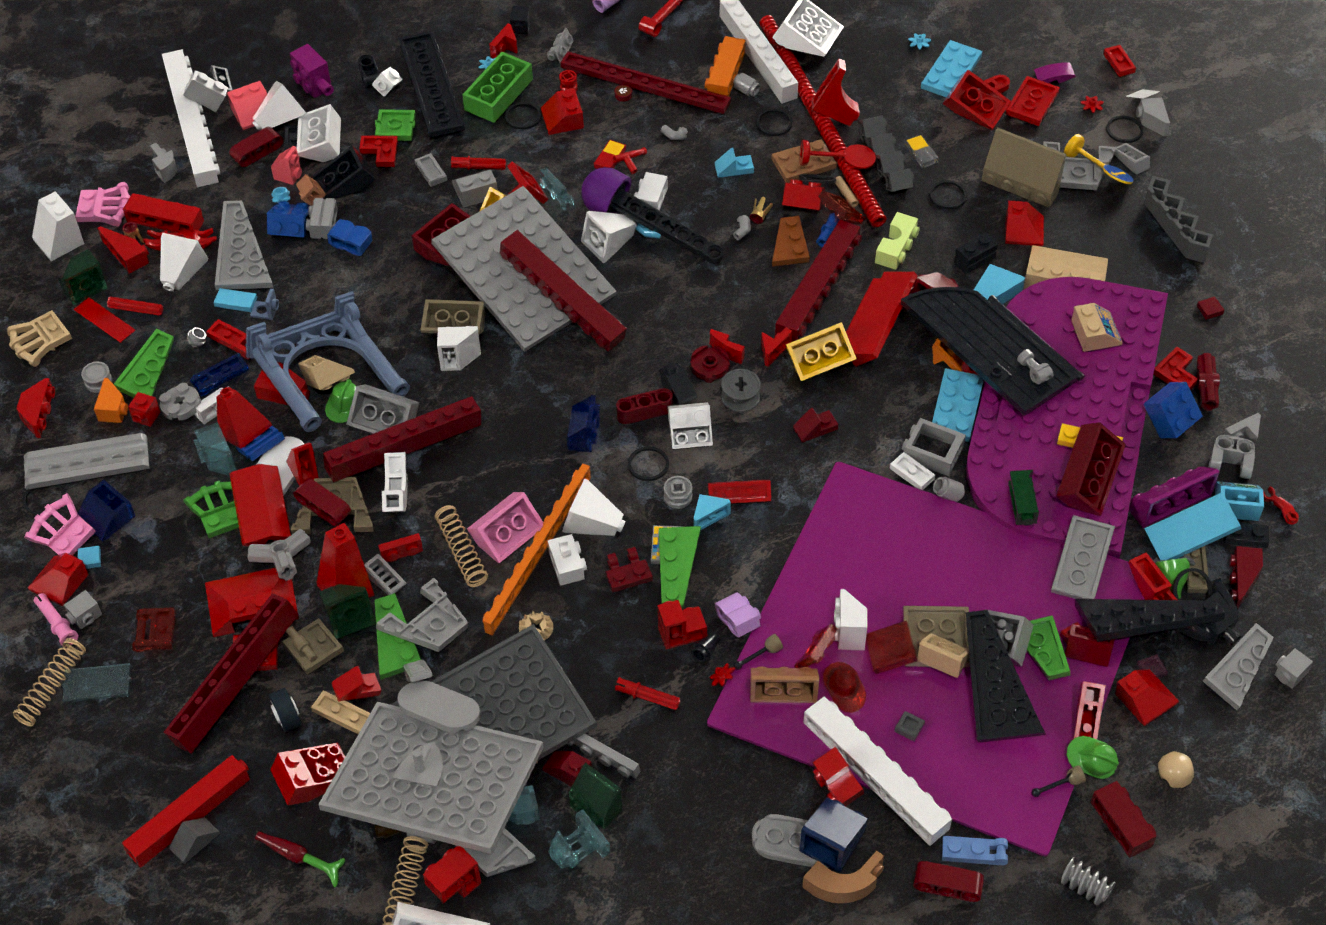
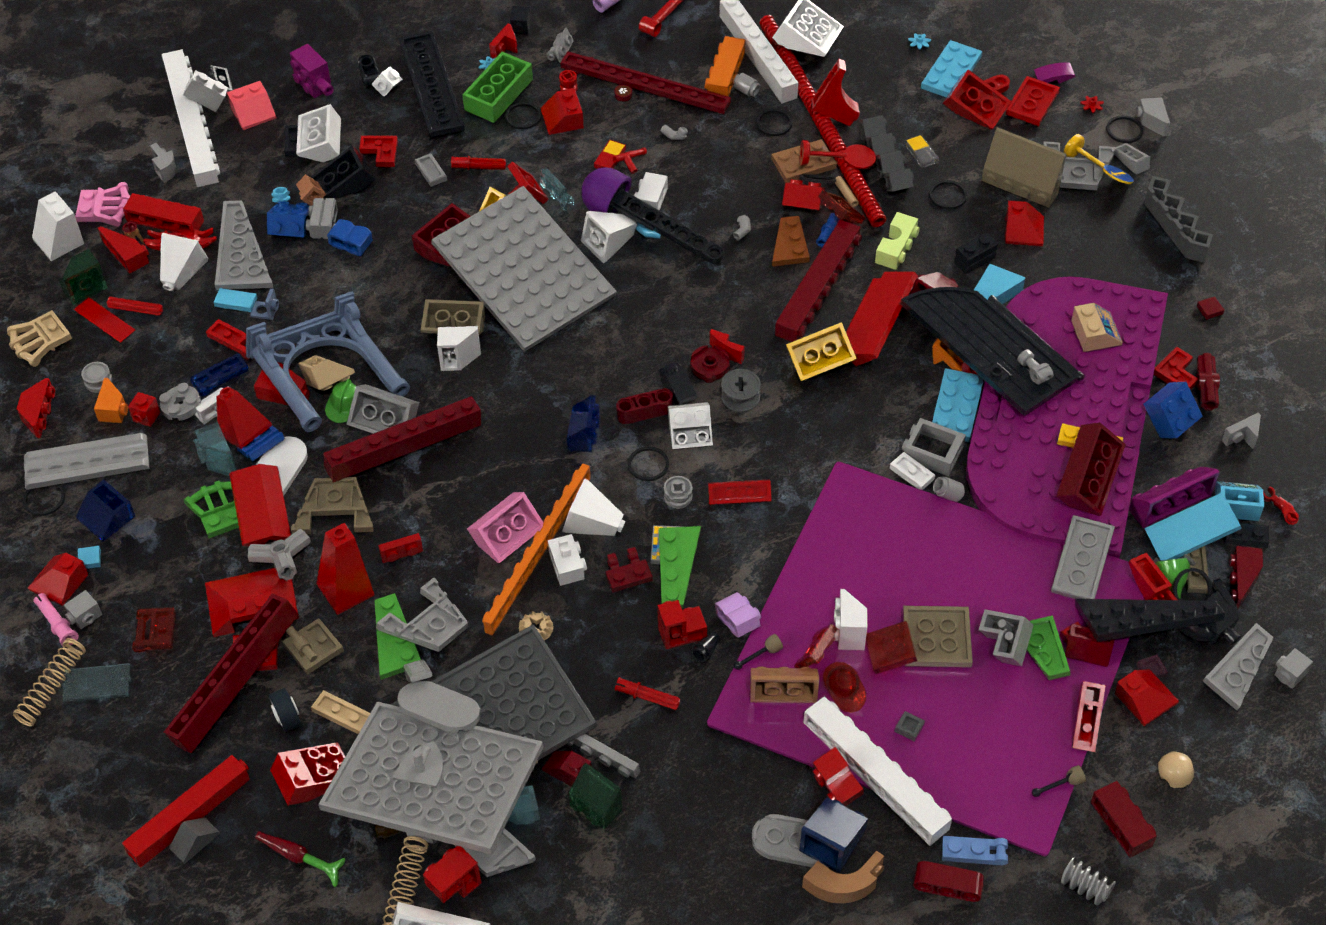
(69, 536): bright pink plate -> none
(147, 365): bright green wing -> none
(196, 337): light grey plate -> none
(256, 146): dark red beam -> none
(277, 108): white slope -> none
(287, 166): coral slope -> none
(302, 463): red slope -> none
(322, 502): dark red beam -> none
(347, 609): clear green slope -> none
(356, 685): red slope -> none
(378, 561): light grey slope -> none
(396, 123): bright green plate -> none
(396, 483): white arch -> none
(445, 519): tan piece -> none
(474, 187): light grey slope -> none
(562, 290): dark red brick -> none
(588, 837): clear light blue tile -> none
(710, 510): medium azure slope -> none
(722, 674): red plant -> none
(730, 165): medium azure slope -> none
(757, 215): pearl gold piece -> none
(774, 347): red slope -> none
(815, 425): dark red slope -> none
(942, 655): tan slope -> none
(998, 694): black wing -> none
(1023, 497): dark green window -> none
(1054, 263): tan slope -> none
(1092, 756): bright green piece -> none
(1119, 60): red plate -> none
(1142, 93): white sticker -> none
(1233, 451): light grey piece -> none

